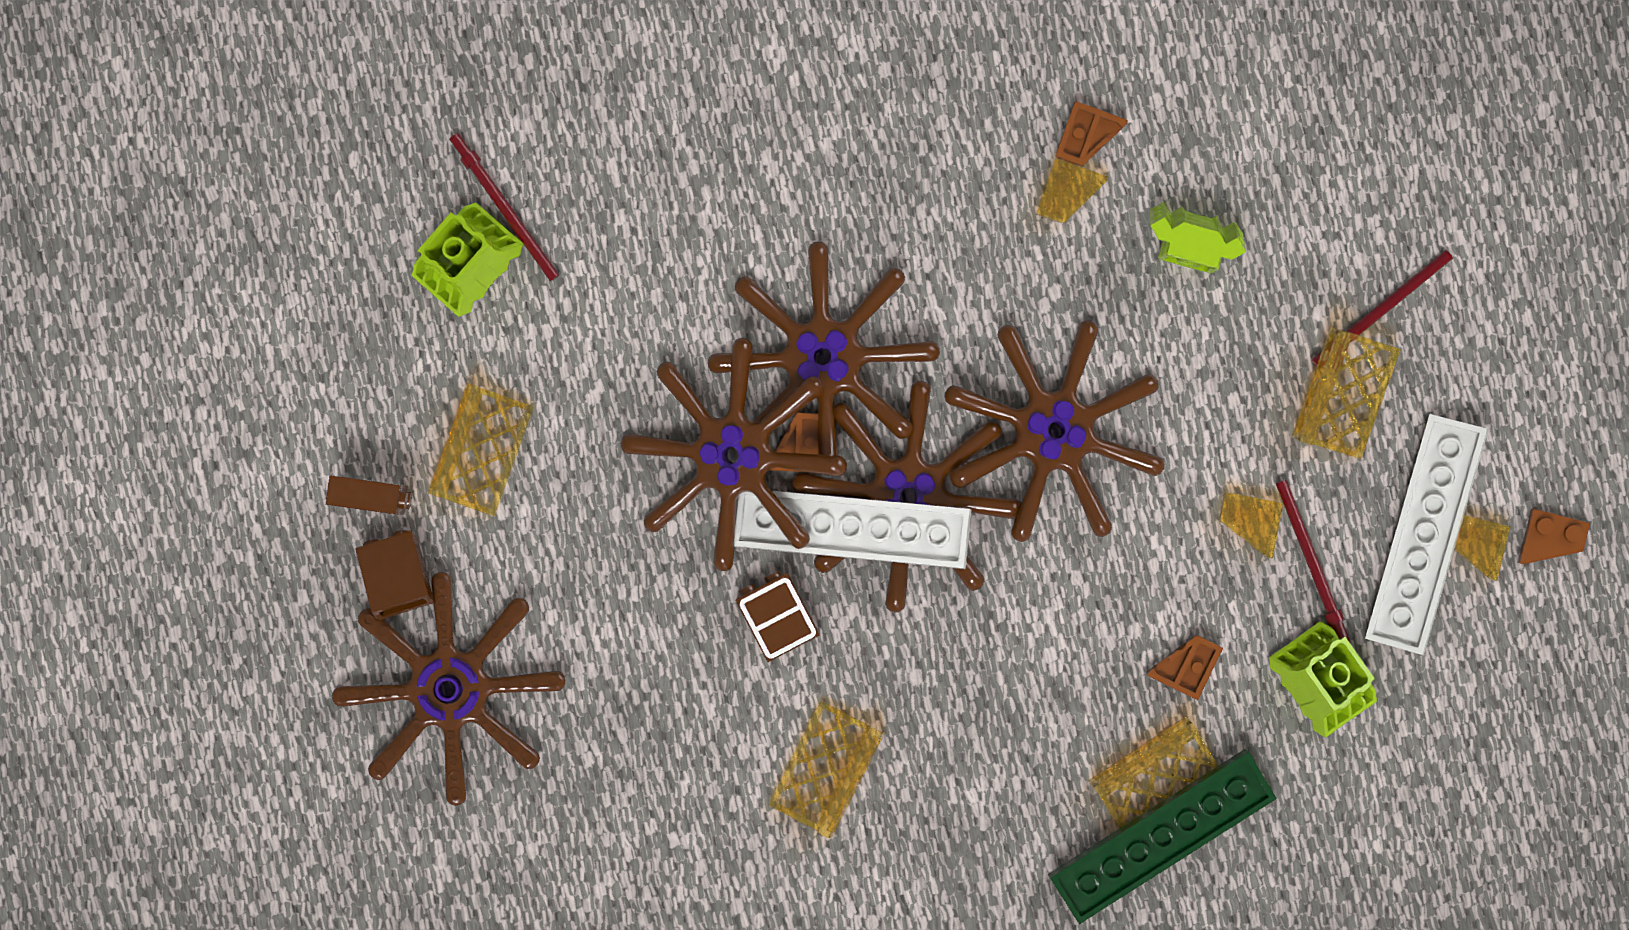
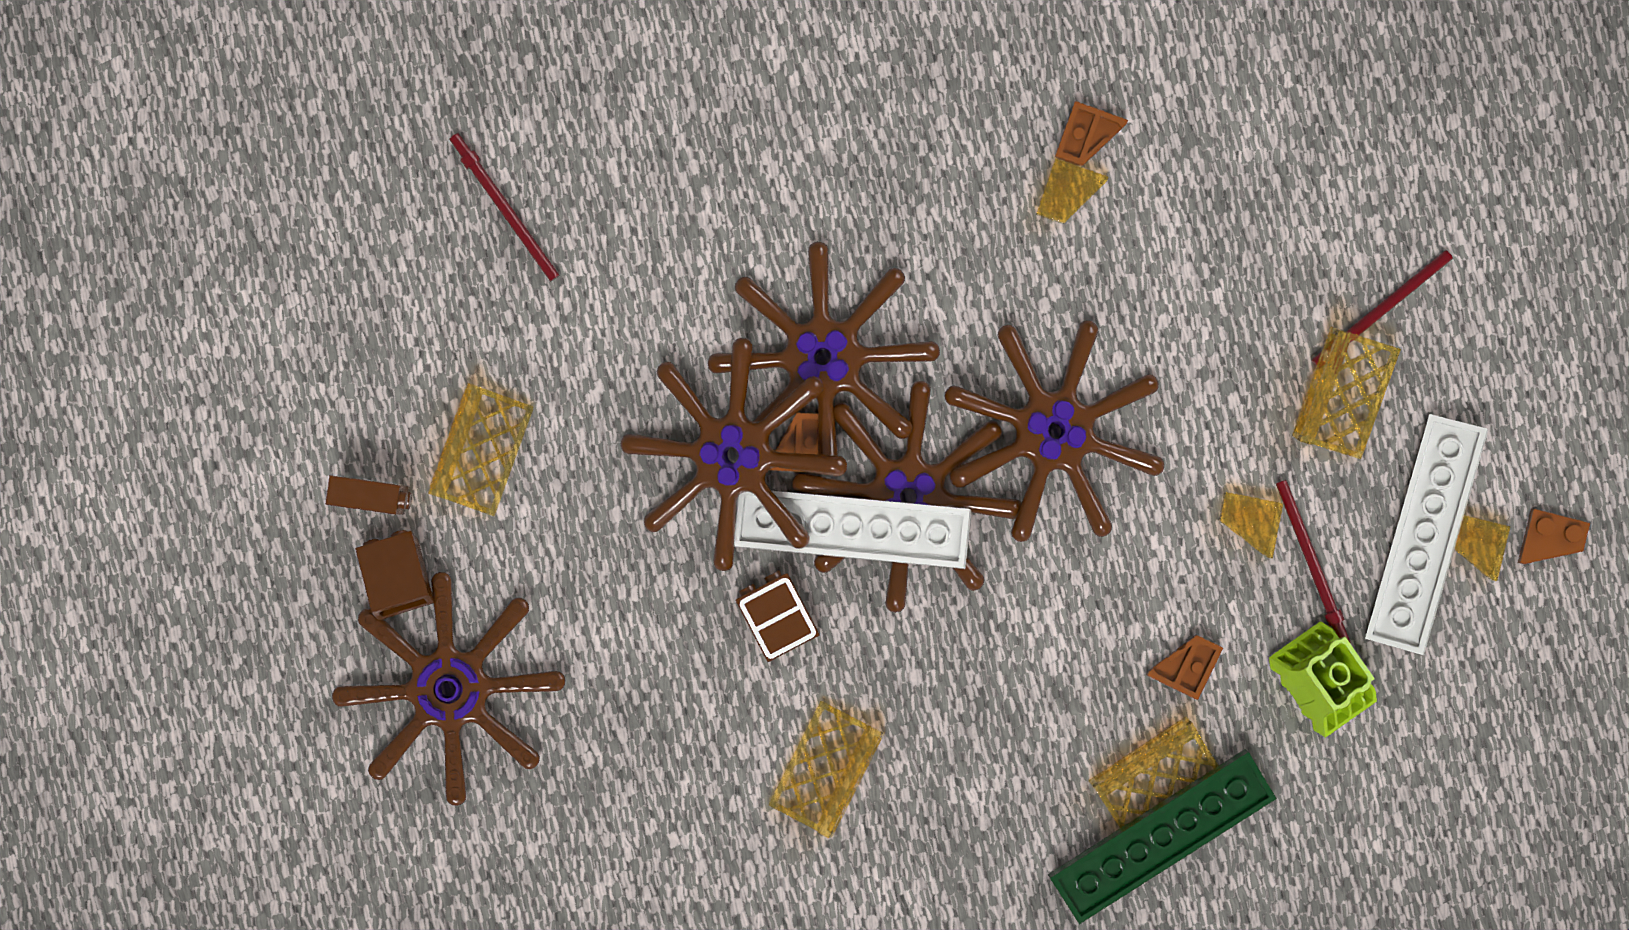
(465, 257): lime slope -> none
(1195, 239): lime slope -> none

